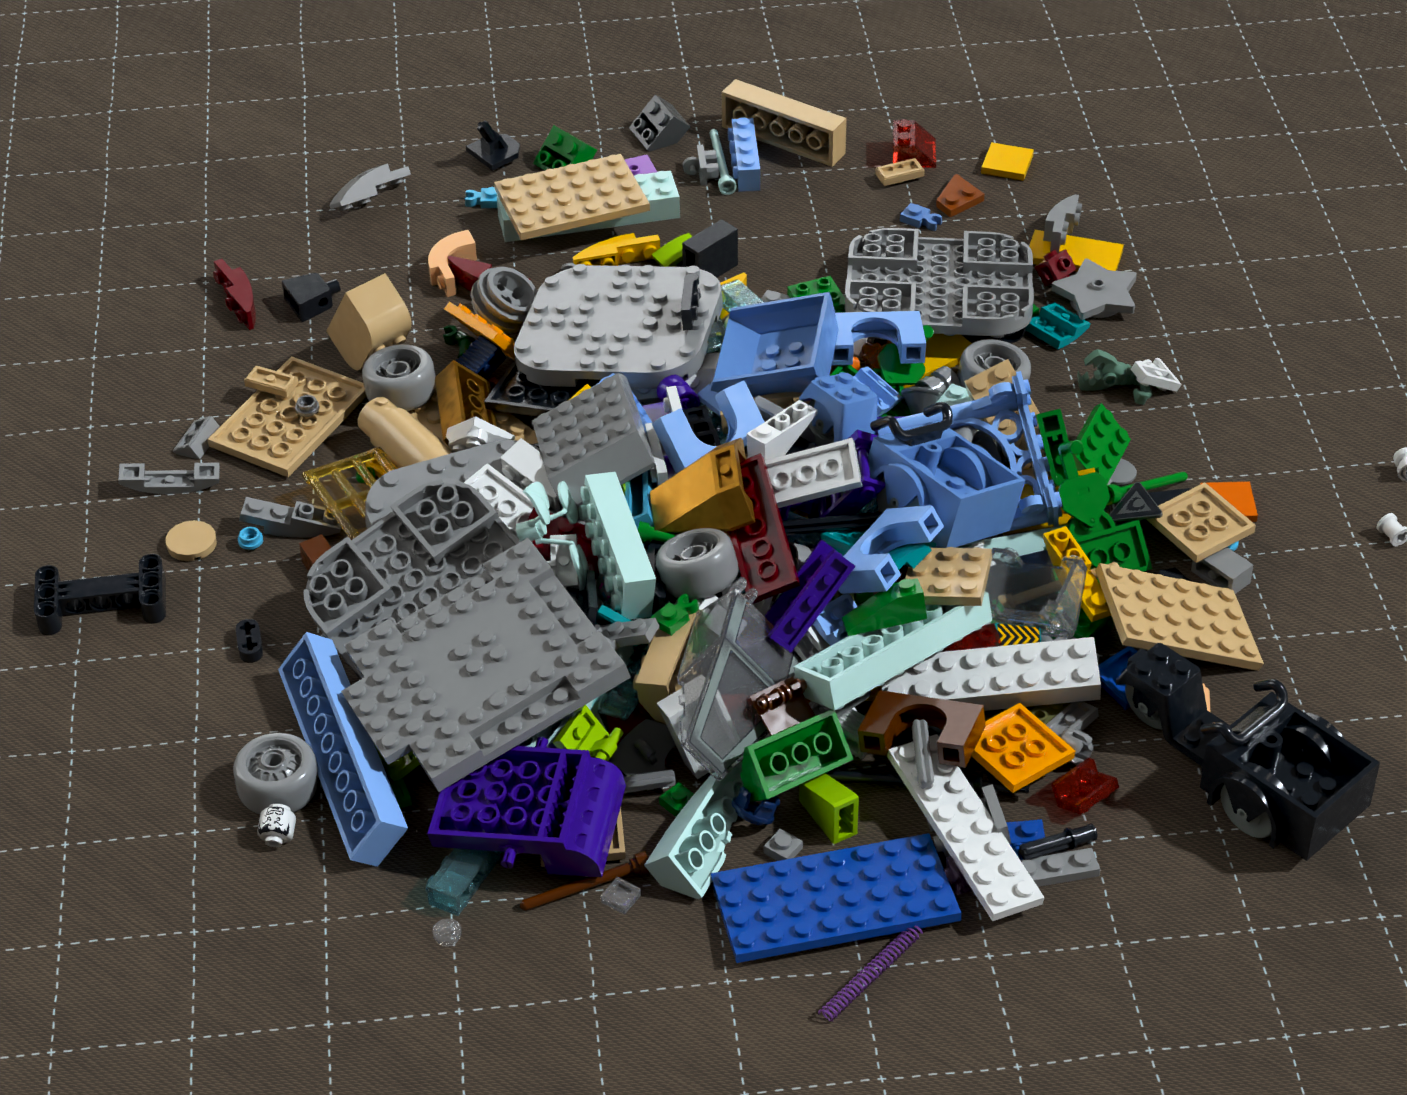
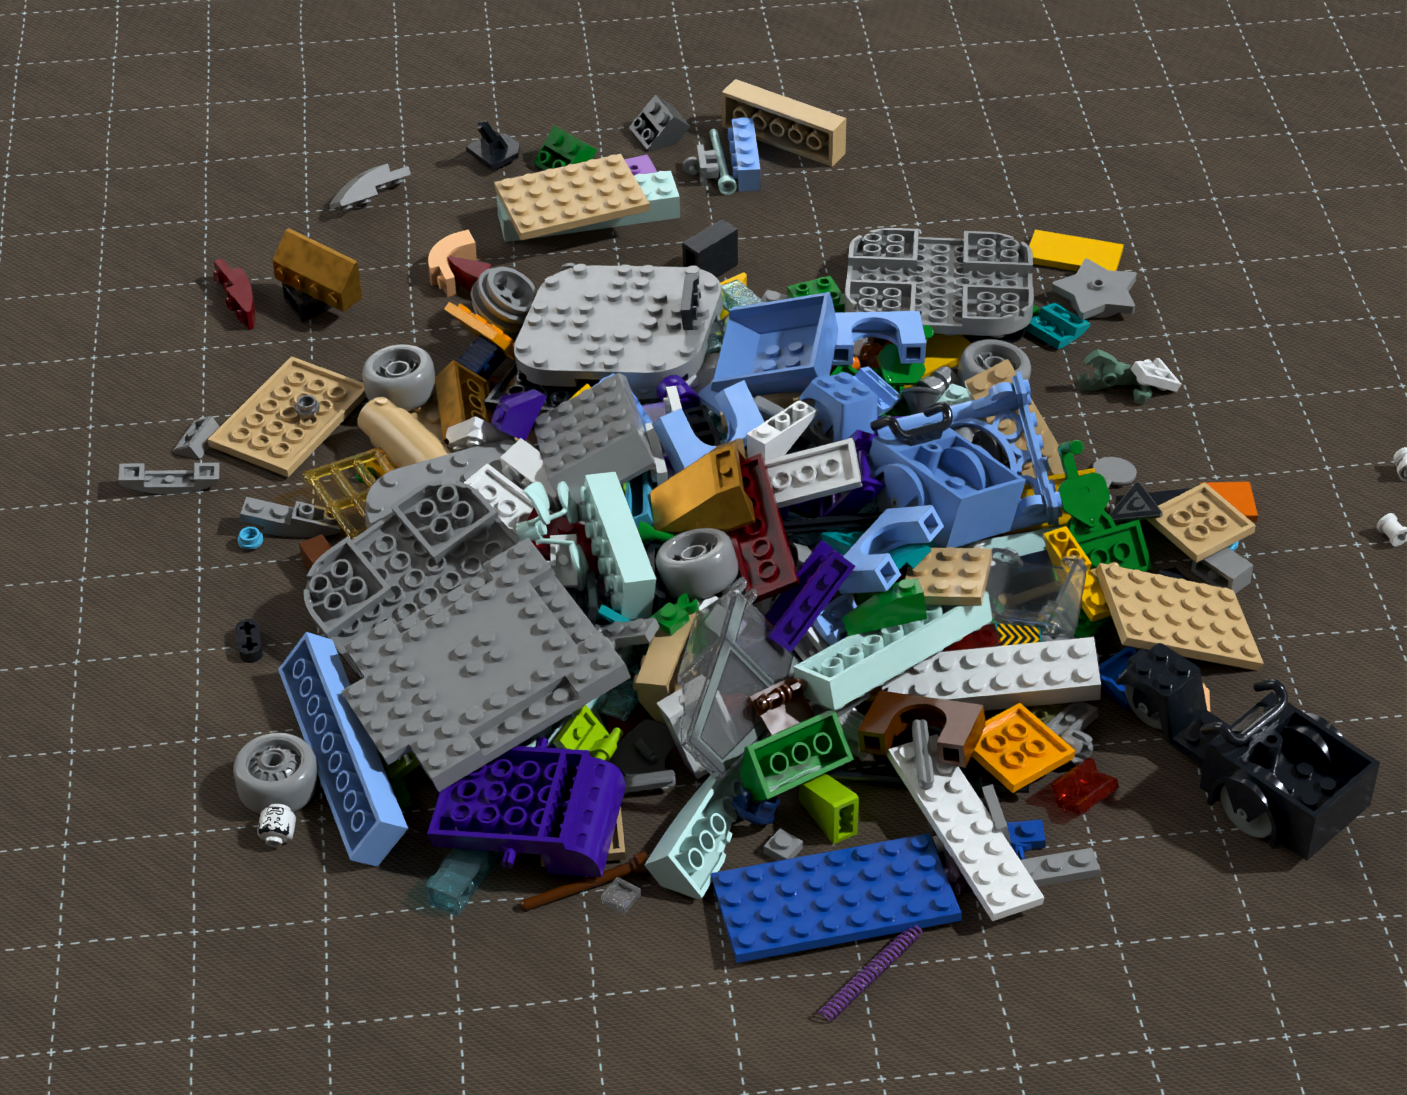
(98, 594): black beam -> none
(191, 540): tan tile -> none
(271, 381): tan plate -> none
(317, 270): none -> pearl gold slope
(369, 320): tan brick -> none
(447, 932): clear plate -> none
(455, 336): dark green piece -> none
(486, 198): medium azure plate -> none
(518, 412): none -> dark purple wedge
(619, 250): yellow slope -> none
(671, 253): lime slope -> none
(675, 798): green plate -> none
(899, 172): tan plate -> none
(911, 142): clear red slope -> none
(917, 216): medium blue plate -> none
(958, 196): dark orange wing -> none
(1007, 161): yellow tile -> none
(1053, 433): green slope -> none
(1055, 266): dark red brick -> none
(1062, 221): light grey slope -> none
(1067, 839): black axle -> none
(1102, 443): green plate -> none
(1116, 492): green piece -> none

